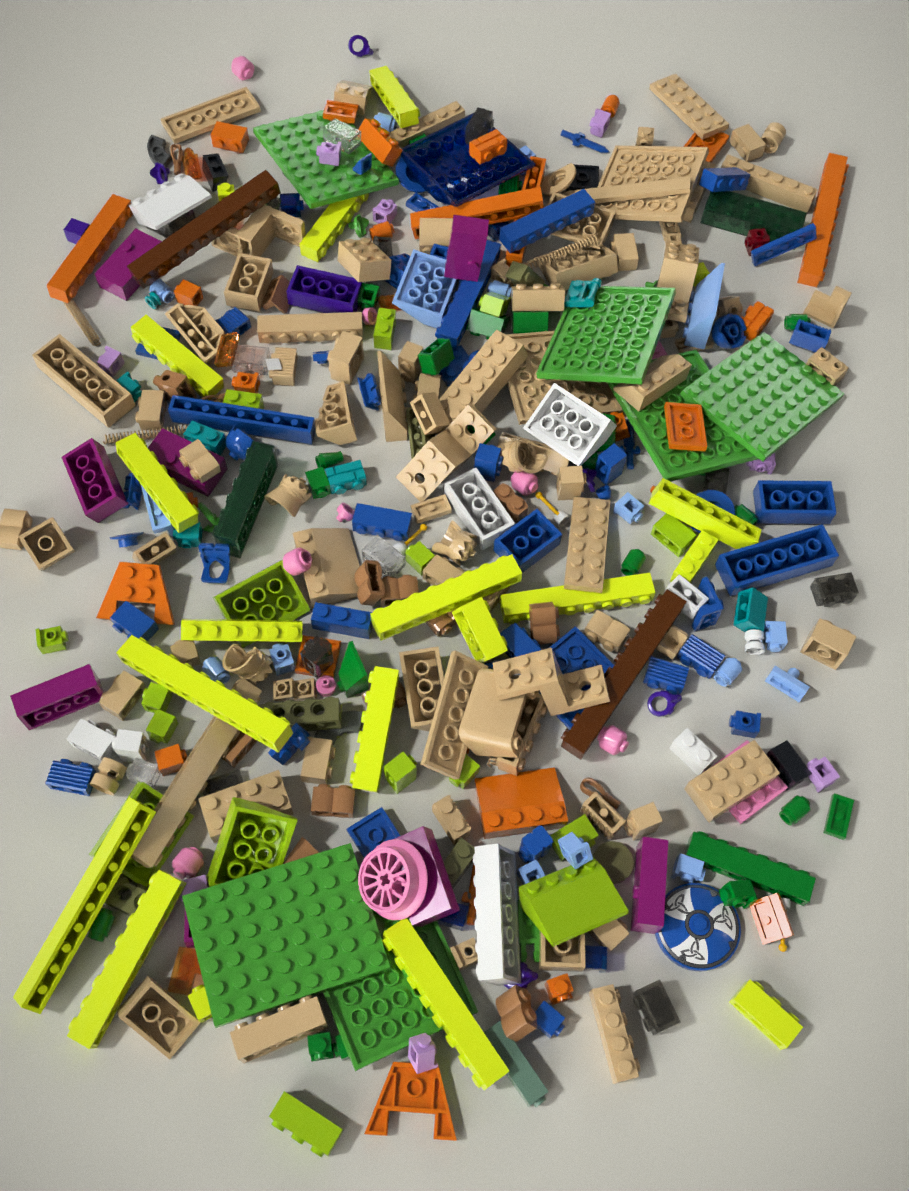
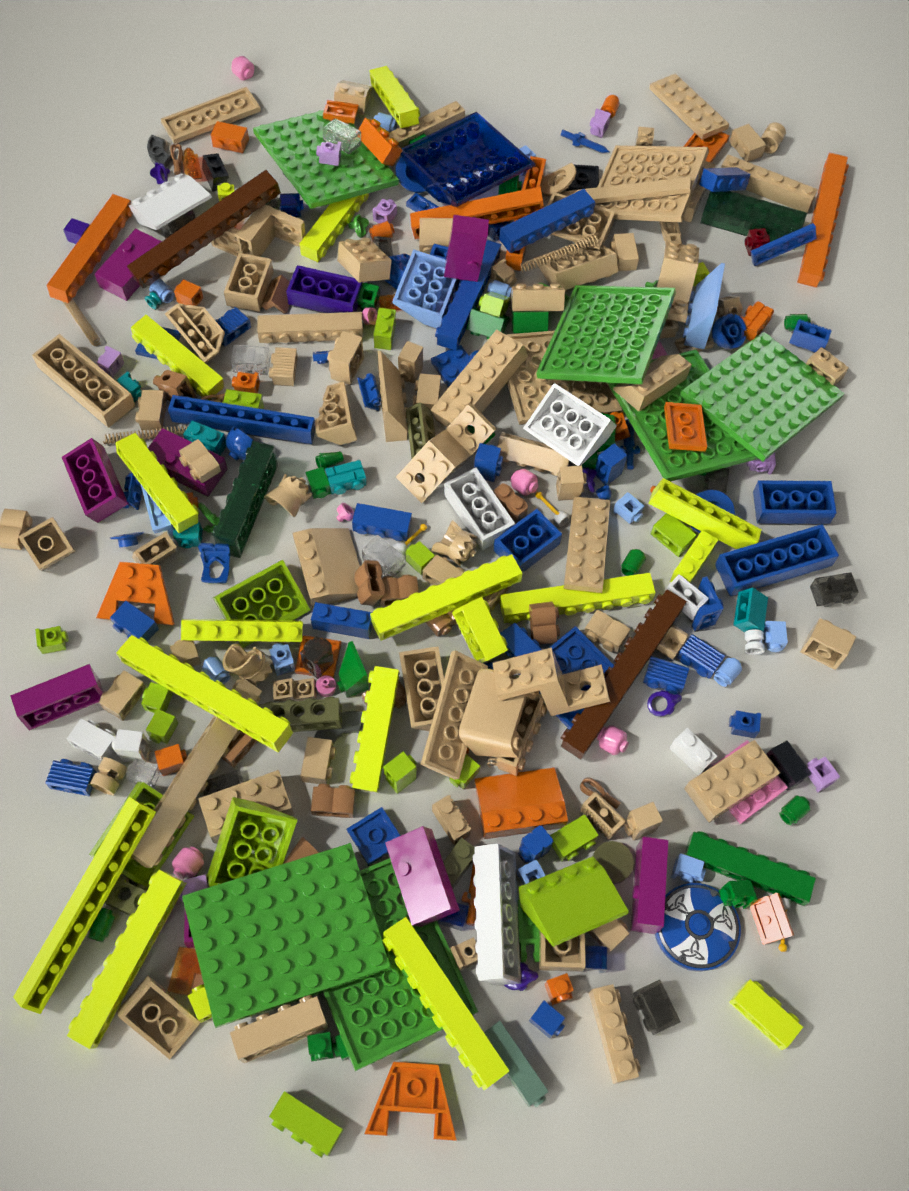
(227, 349): clear orange plate -> none
(273, 364): white sticker -> none
(297, 561): bright pink head -> none
(298, 740): blue hinge -> none
(363, 164): blue slope -> none
(366, 48): dark purple piece -> none
(391, 879): bright pink piece -> none
(422, 1053): lavender brick -> none
(430, 413): tan brick -> none
(431, 509): tan plate -> none
(436, 356): green brick -> none
(479, 124): clear smoke brick -> none
(488, 146): orange brick -> none
(516, 1013): medium nougat brick -> none
(521, 456): tan hat -> none
(523, 274): olive brick -> none
(575, 850): light blue brick -> none
(578, 290): teal plate -> none
(745, 514): green brick -> none
(787, 682): light blue tile -> none
(827, 308): tan panel -> none
(838, 816): green plate -> none

